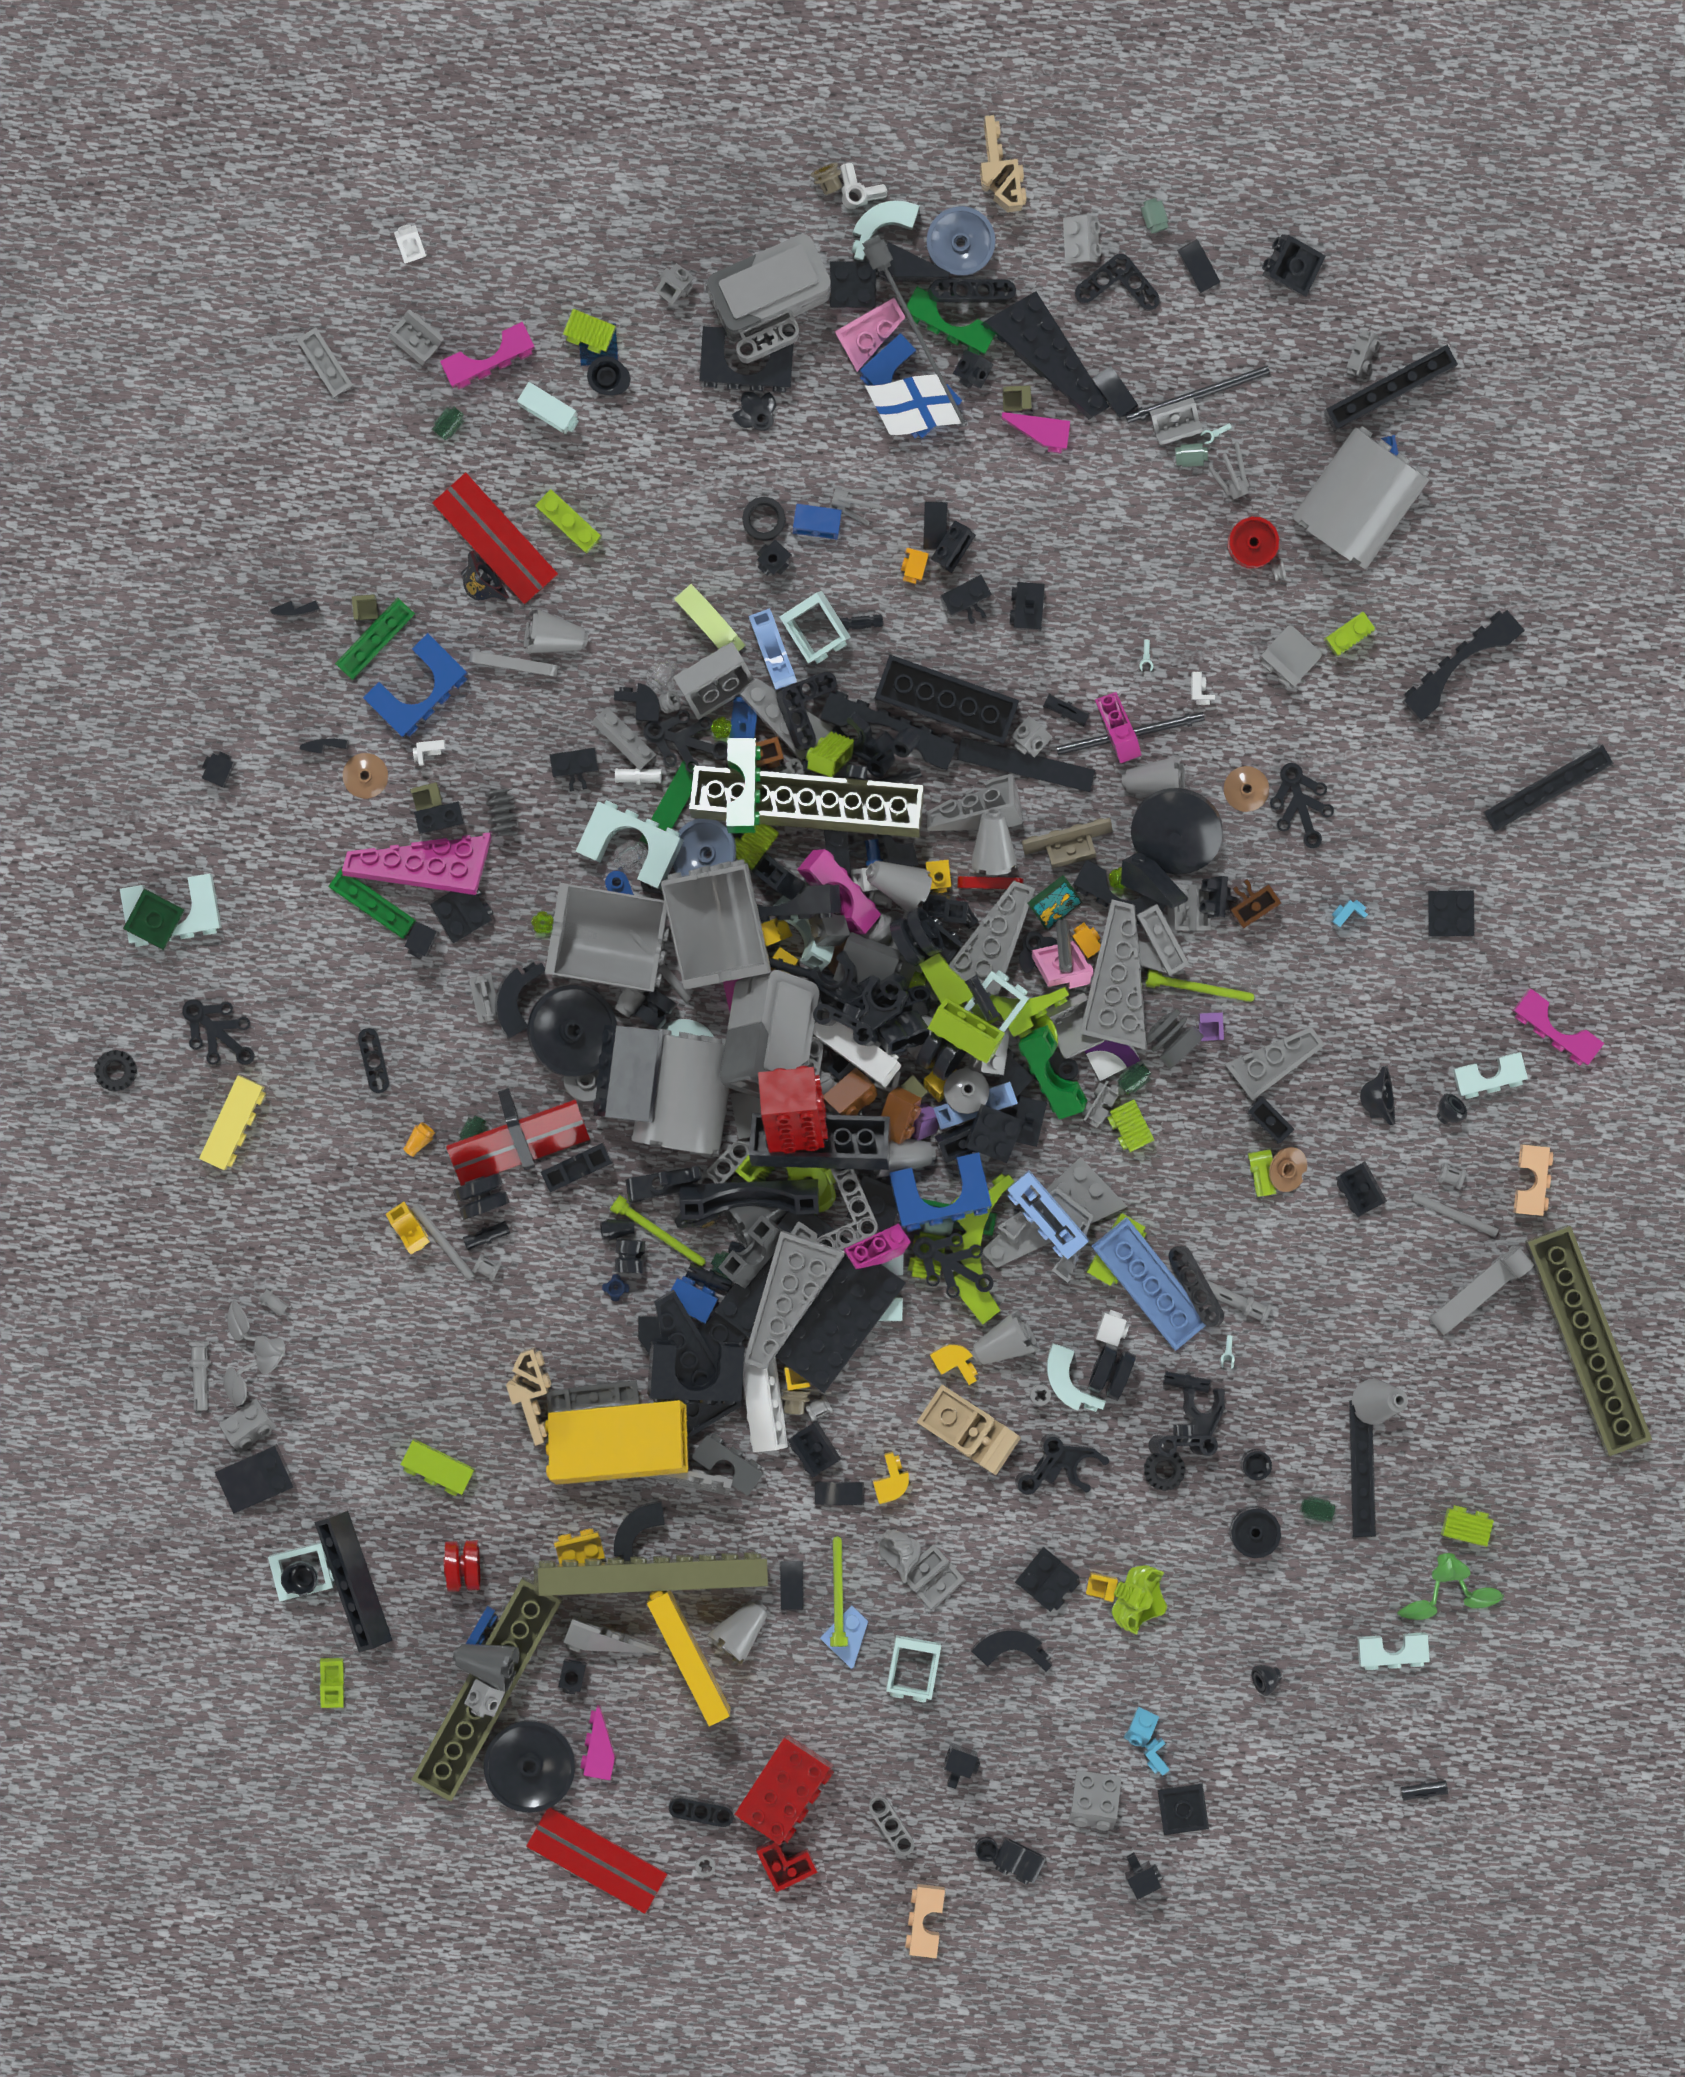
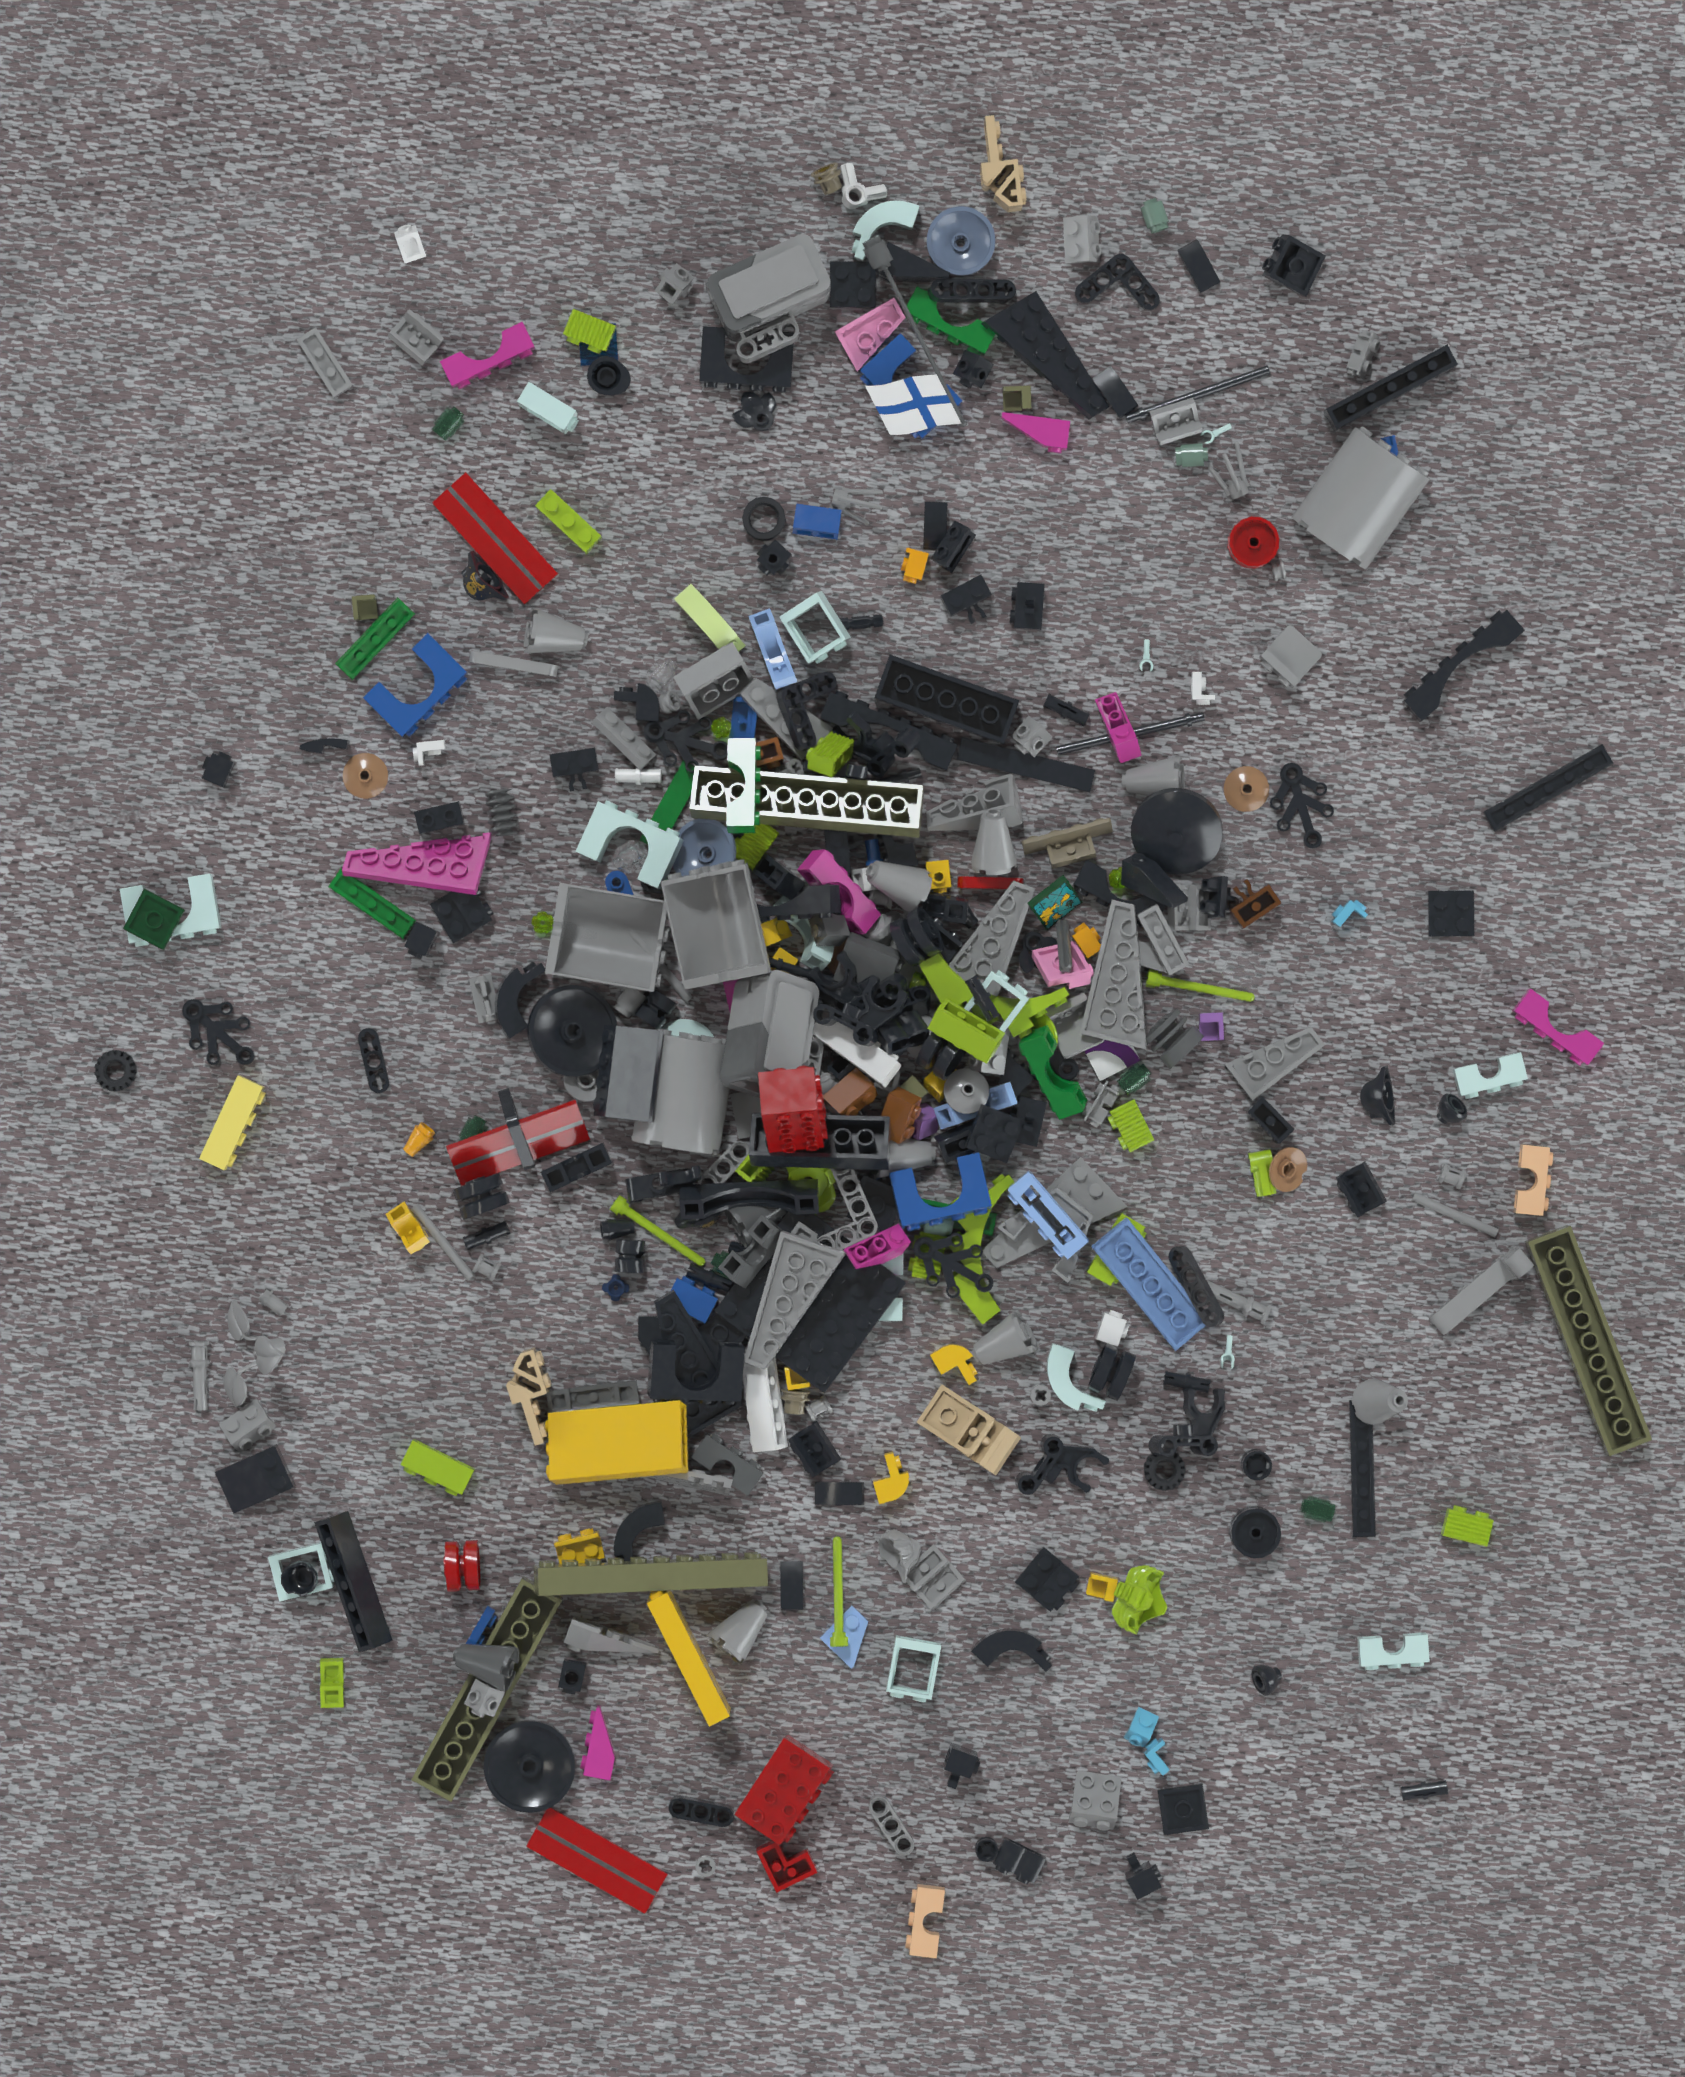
(289, 610): black slope -> none
(426, 796): olive panel -> none
(1349, 634): lime brick -> none
(1448, 1570): bright green plant -> none

